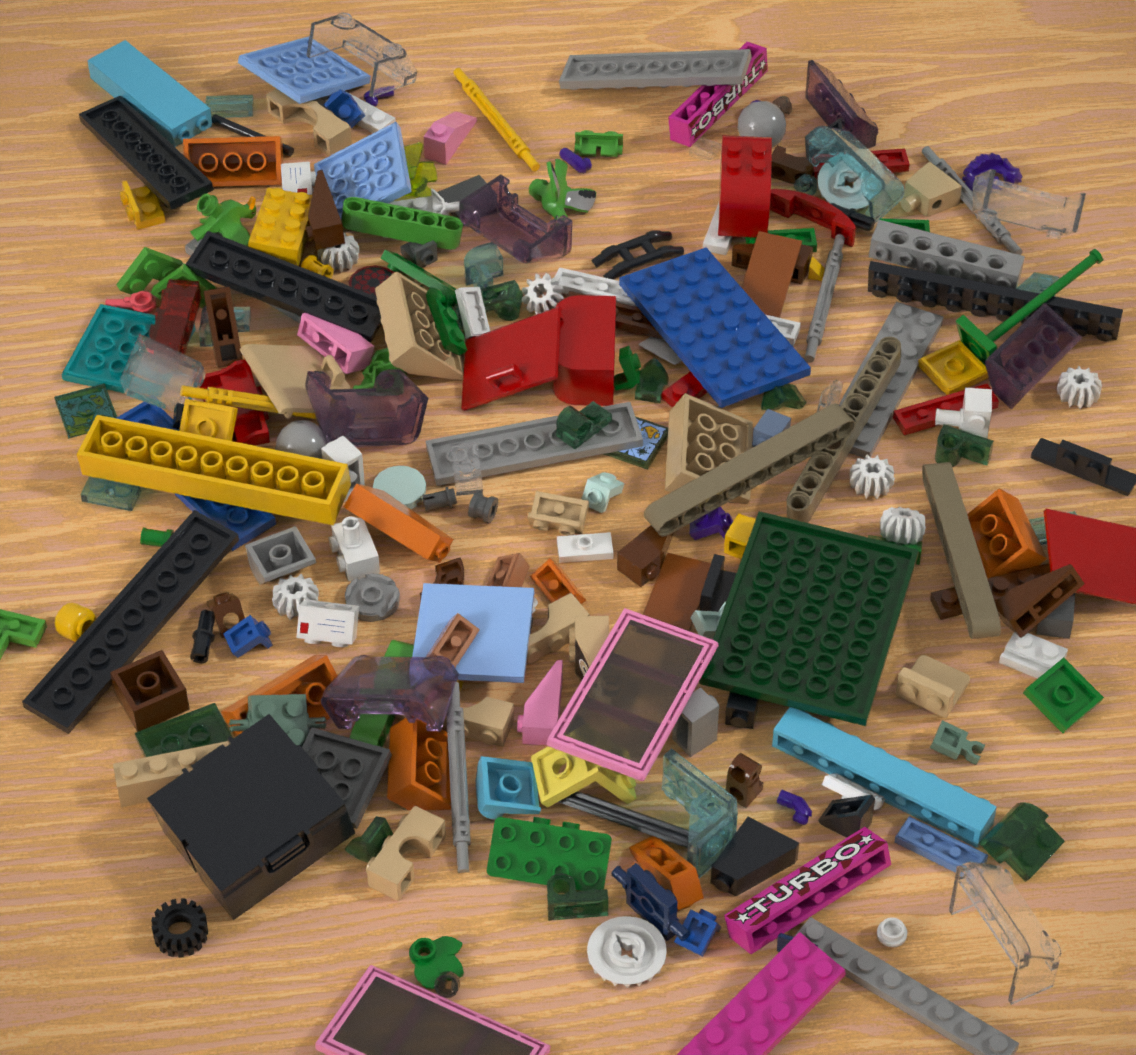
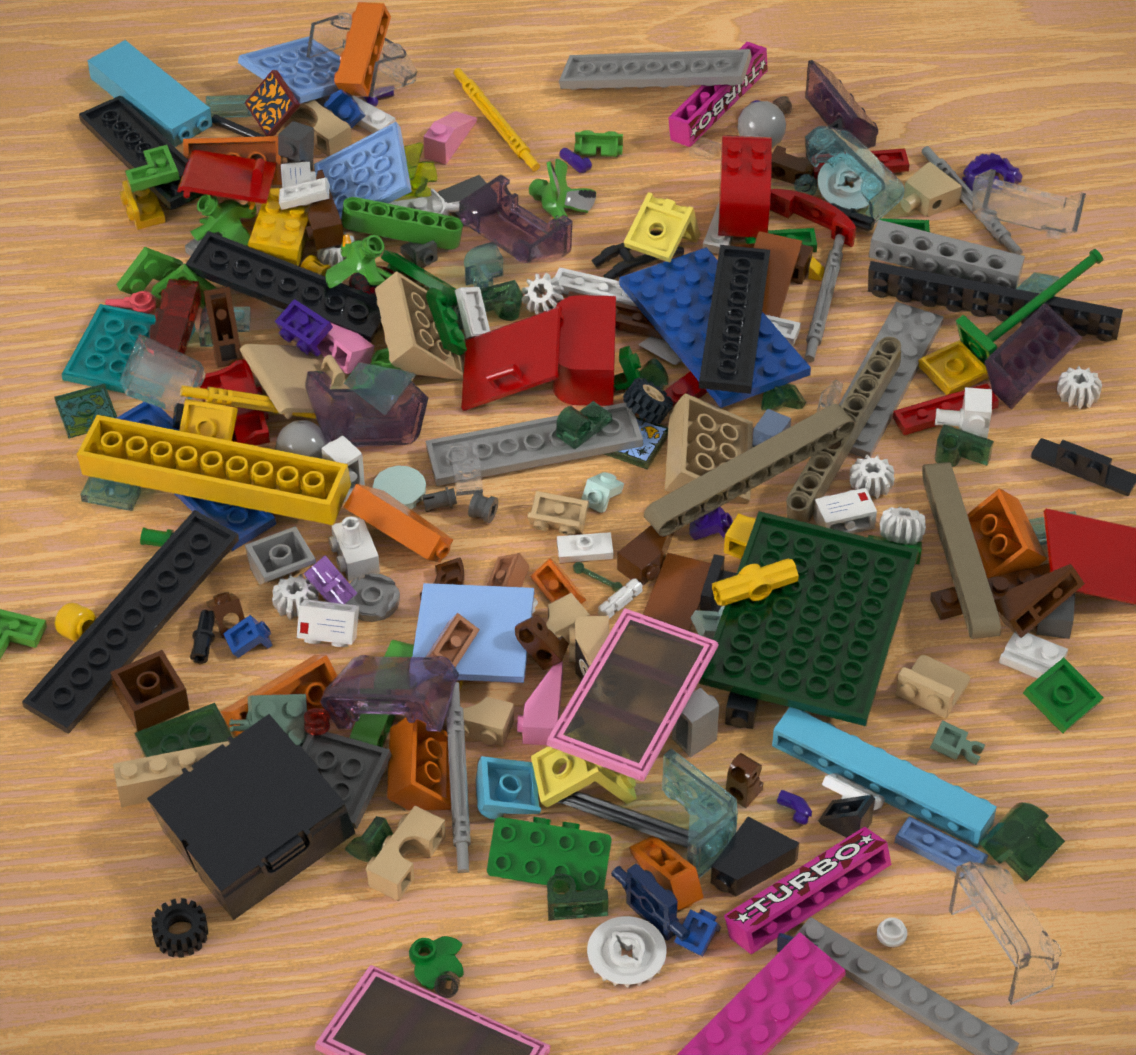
(158, 171): none -> bright green plate
(227, 176): none -> red container
(272, 103): none -> tile
(297, 143): none -> dark grey arch
(303, 327): none -> dark purple bracket
(304, 193): none -> white plate
(316, 721): none -> clear red bush
(330, 582): none -> medium lavender hips
(359, 258): none -> bright green animal
(362, 48): none -> orange brick
(379, 384): none -> clear light blue wing
(541, 642): none -> reddish brown leg
(579, 568): none -> clear green hinge
(620, 598): none -> white axle
(648, 400): none -> black wheel
(666, 216): none -> light yellow bracket
(734, 319): none -> black plate
(755, 582): none -> yellow piece
(846, 511): none -> white brick

